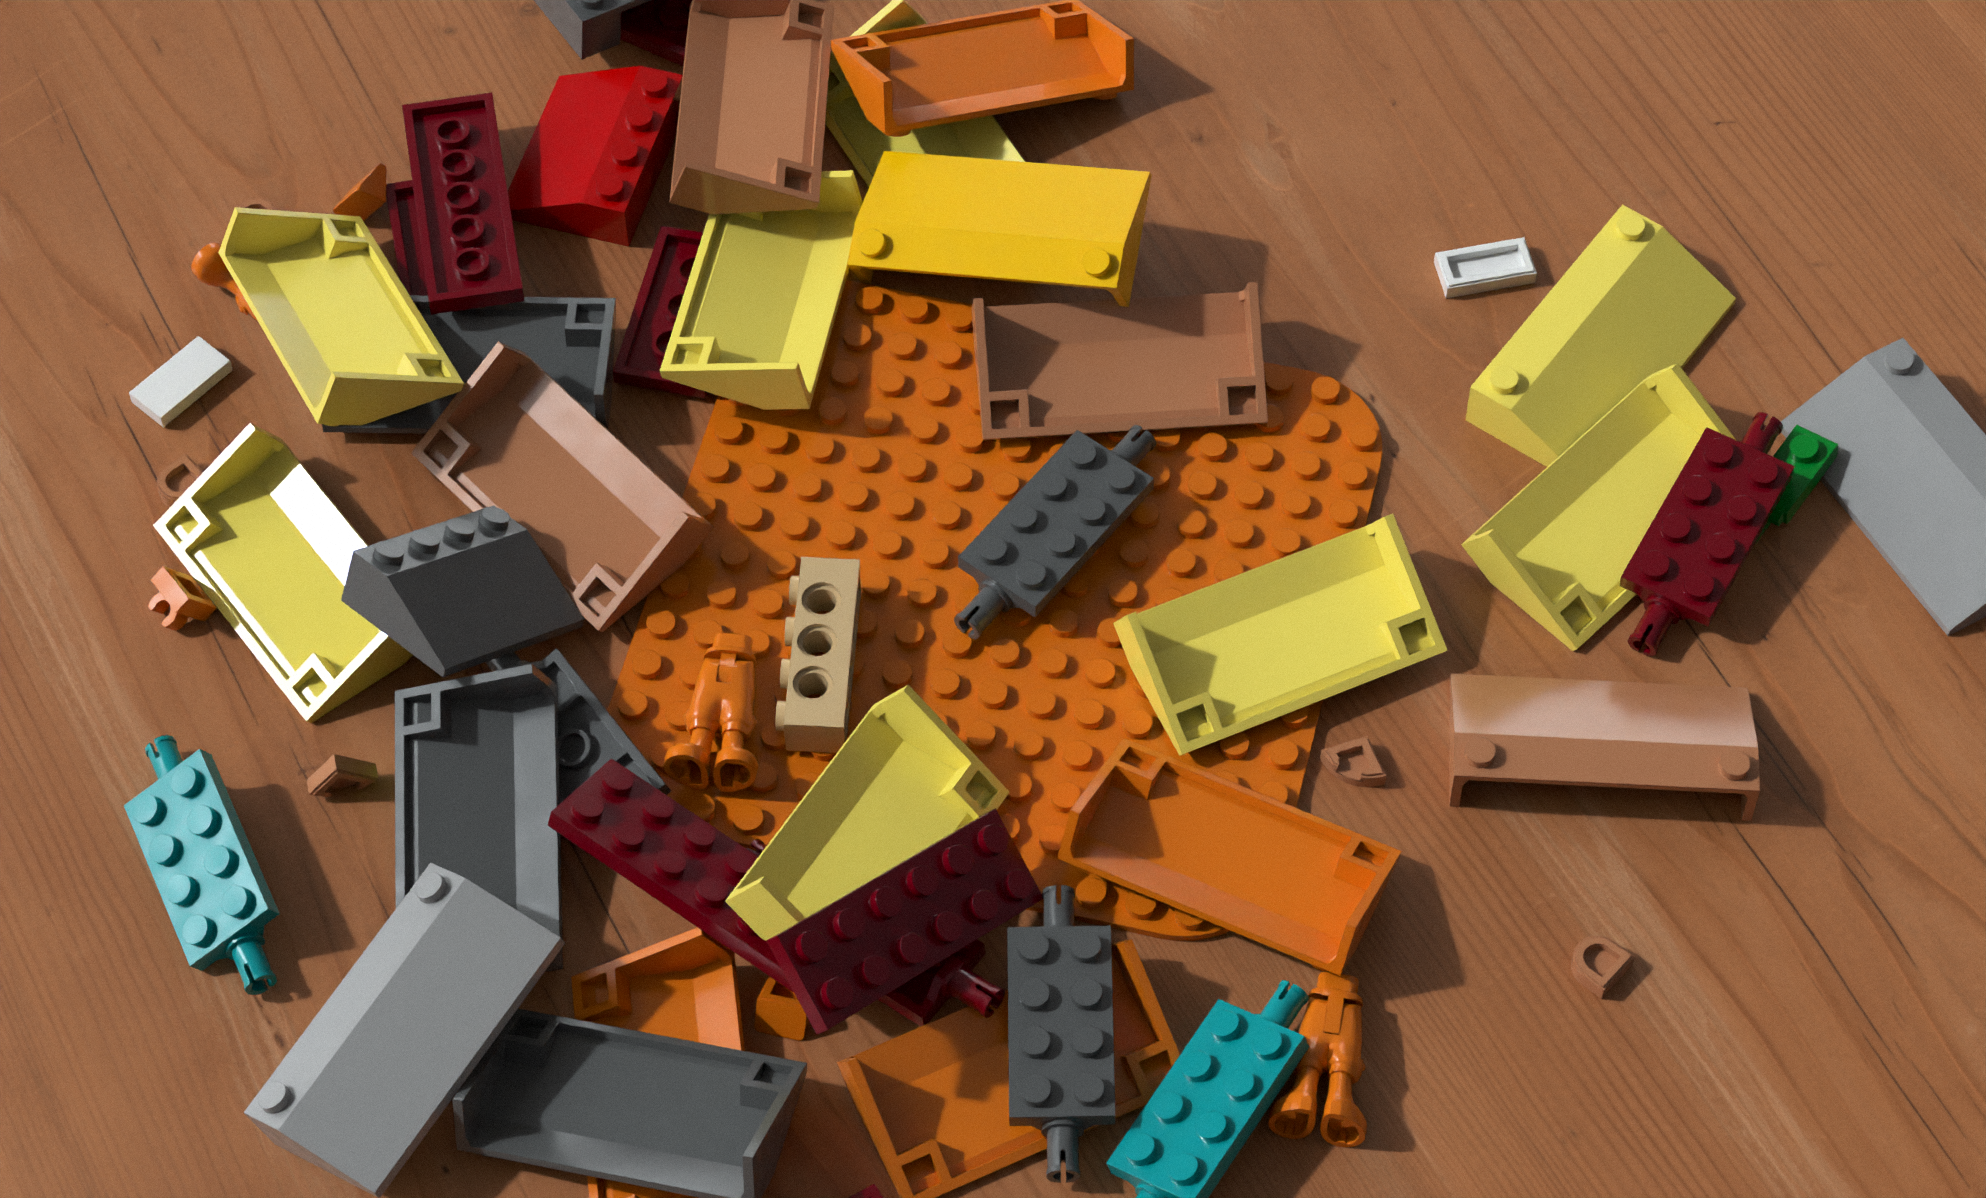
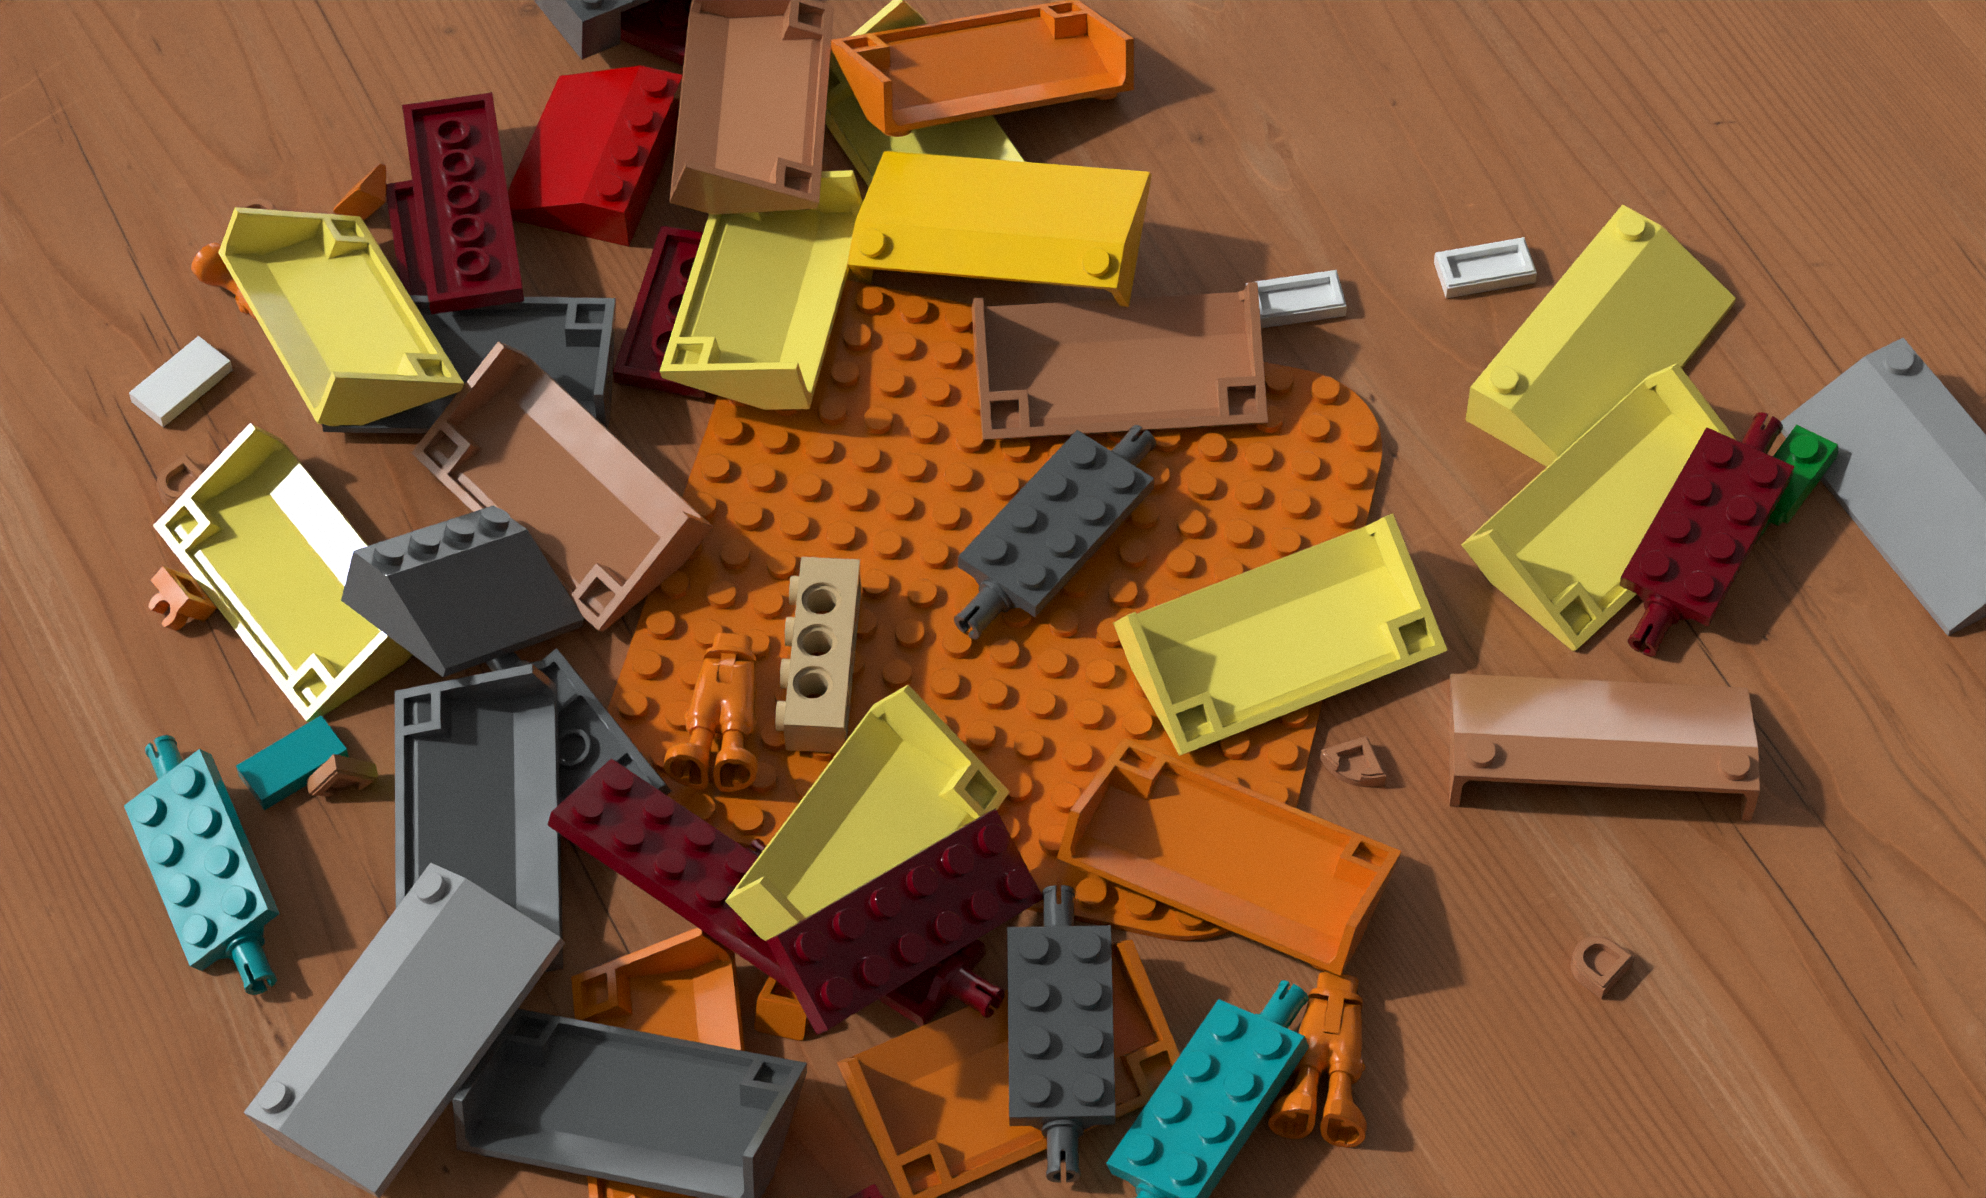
(289, 762): none -> teal tile
(1300, 299): none -> white tile

